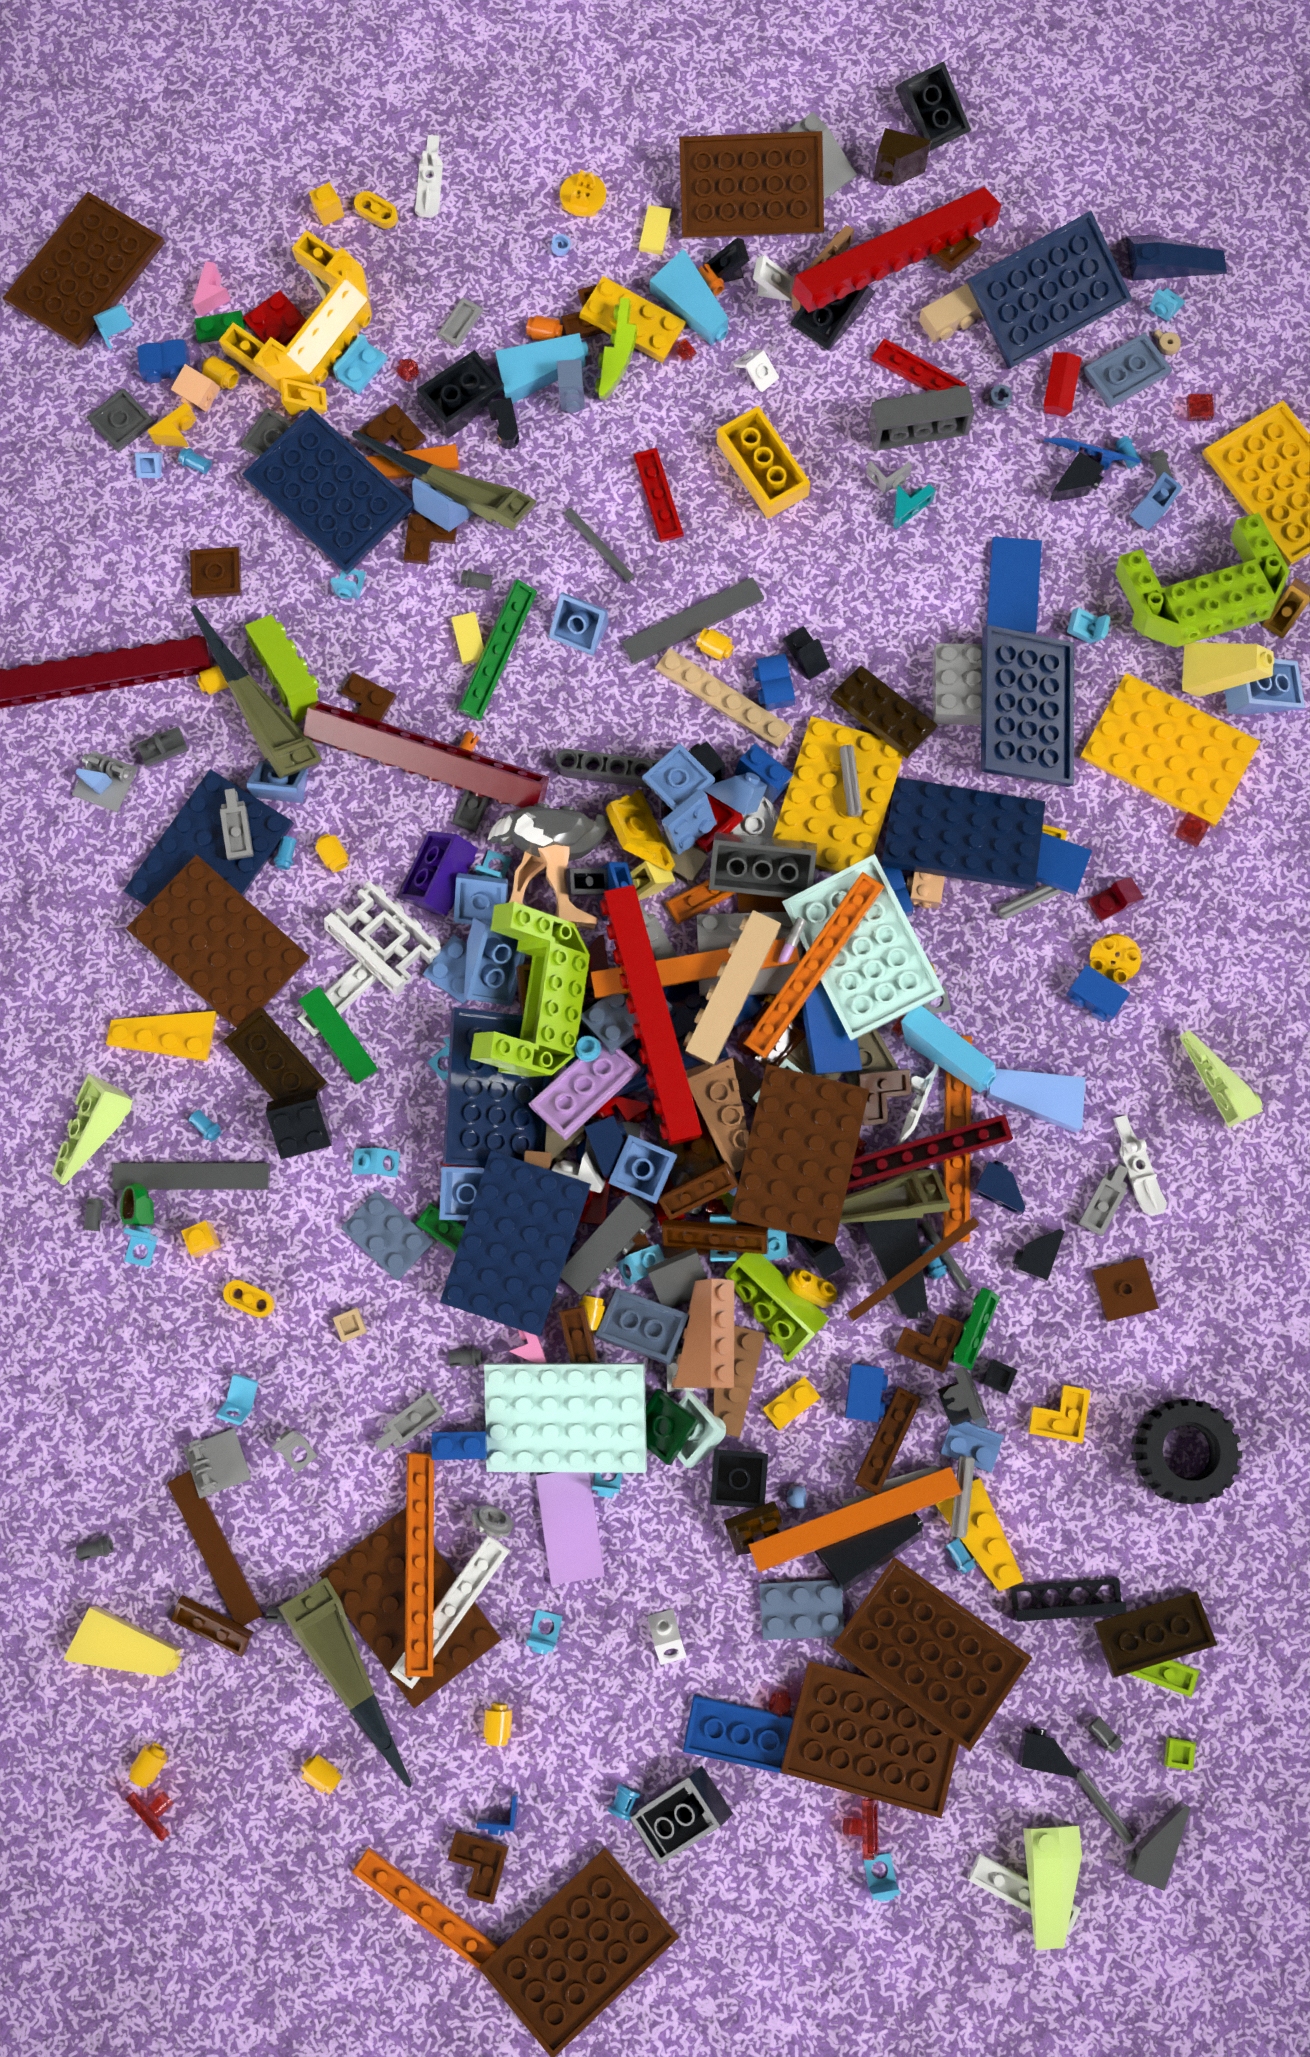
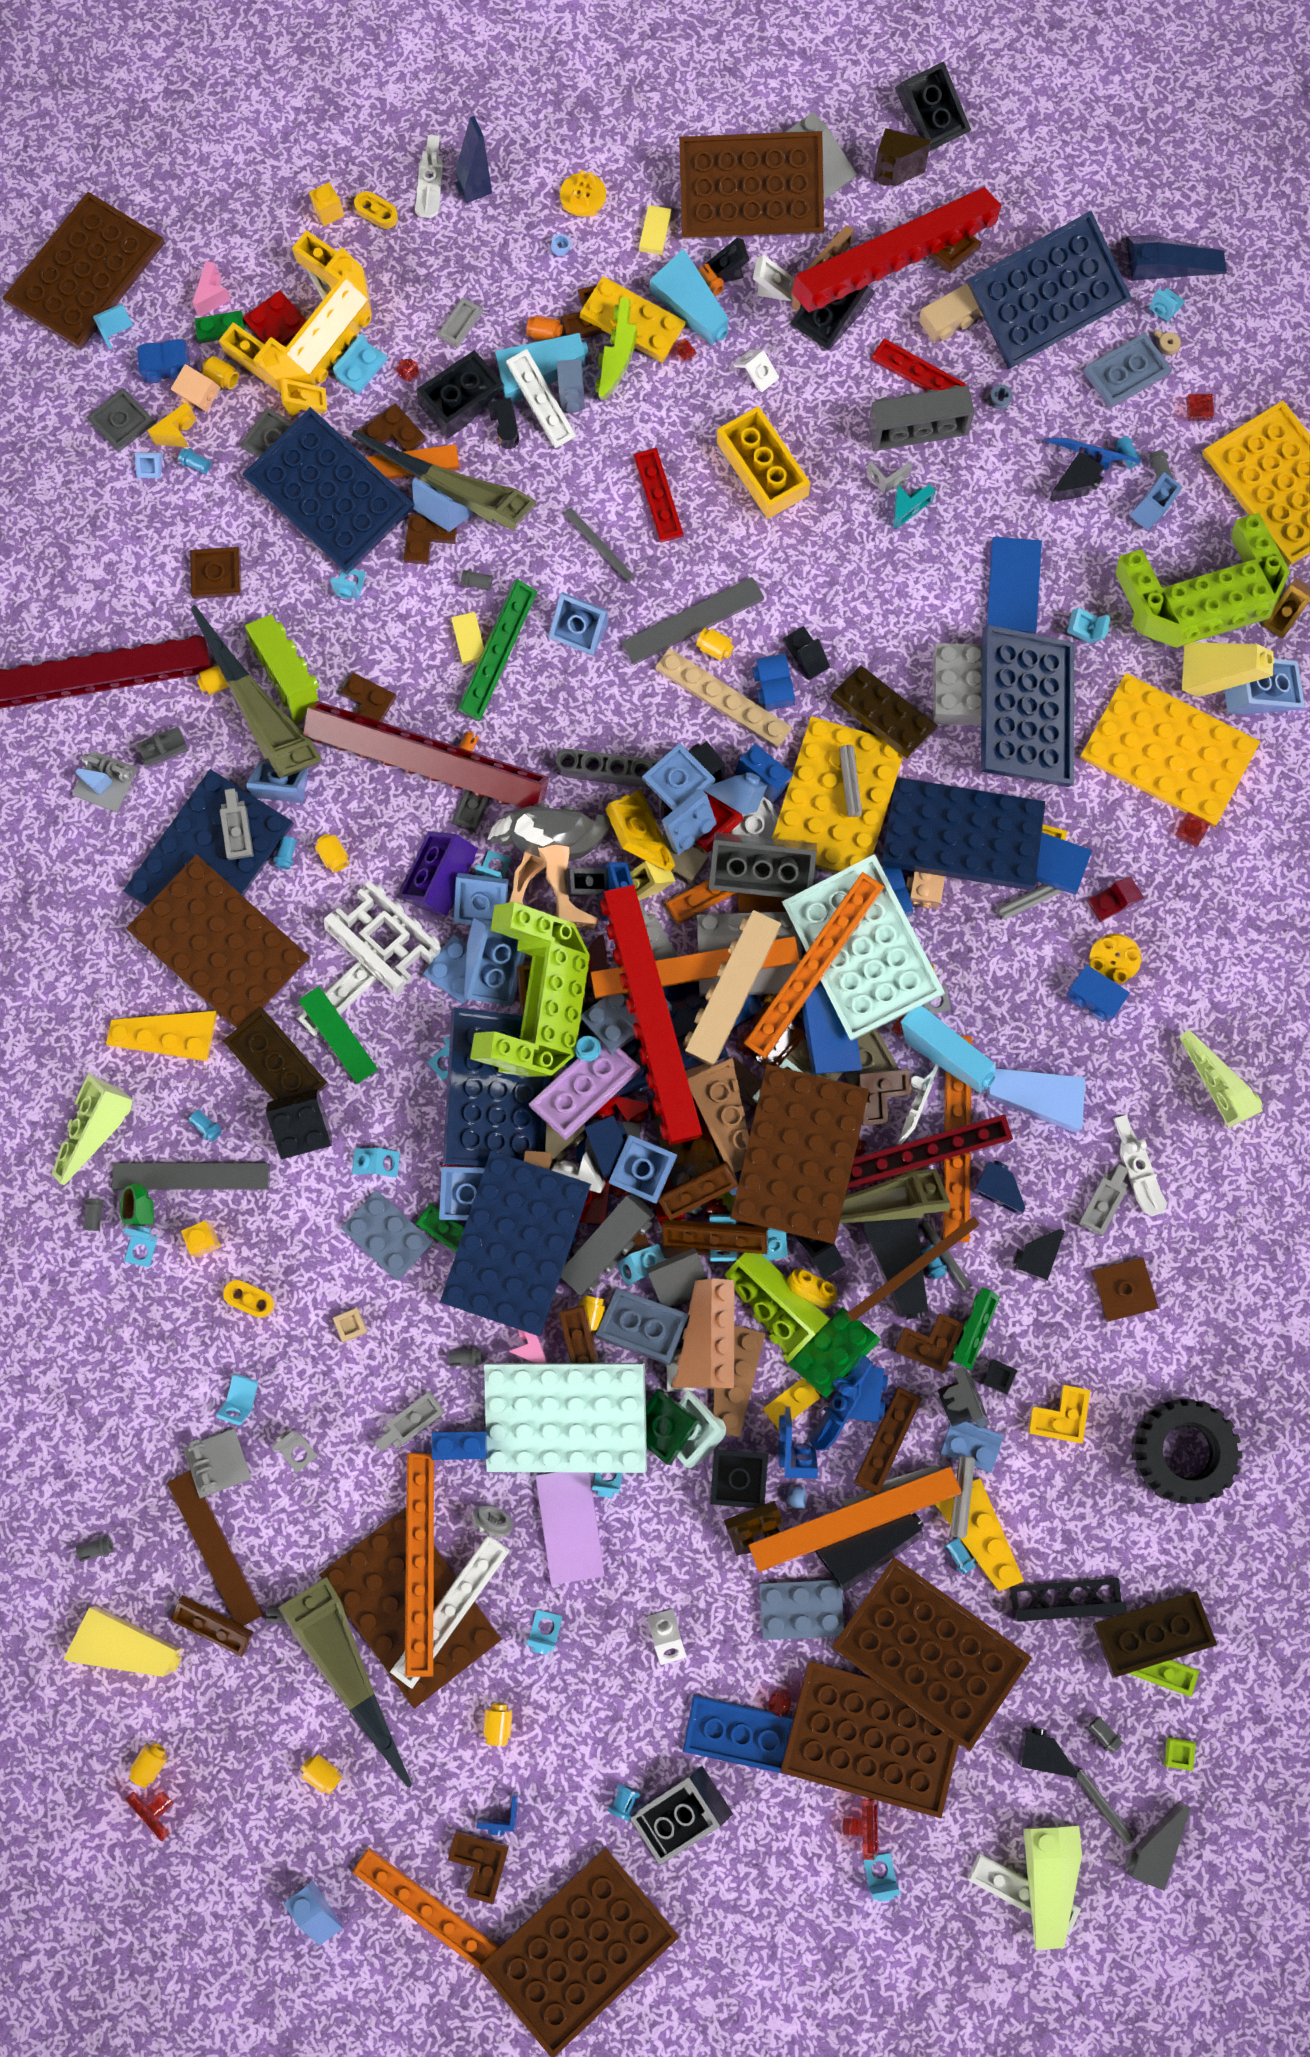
(313, 1913): none -> medium blue slope
(472, 166): none -> dark blue wedge
(540, 398): none -> white tile
(792, 940): light grey piece -> none
(797, 1460): none -> blue bracket
(833, 1352): none -> green plate
(836, 1414): none -> blue piece
(1062, 383): red piece -> none

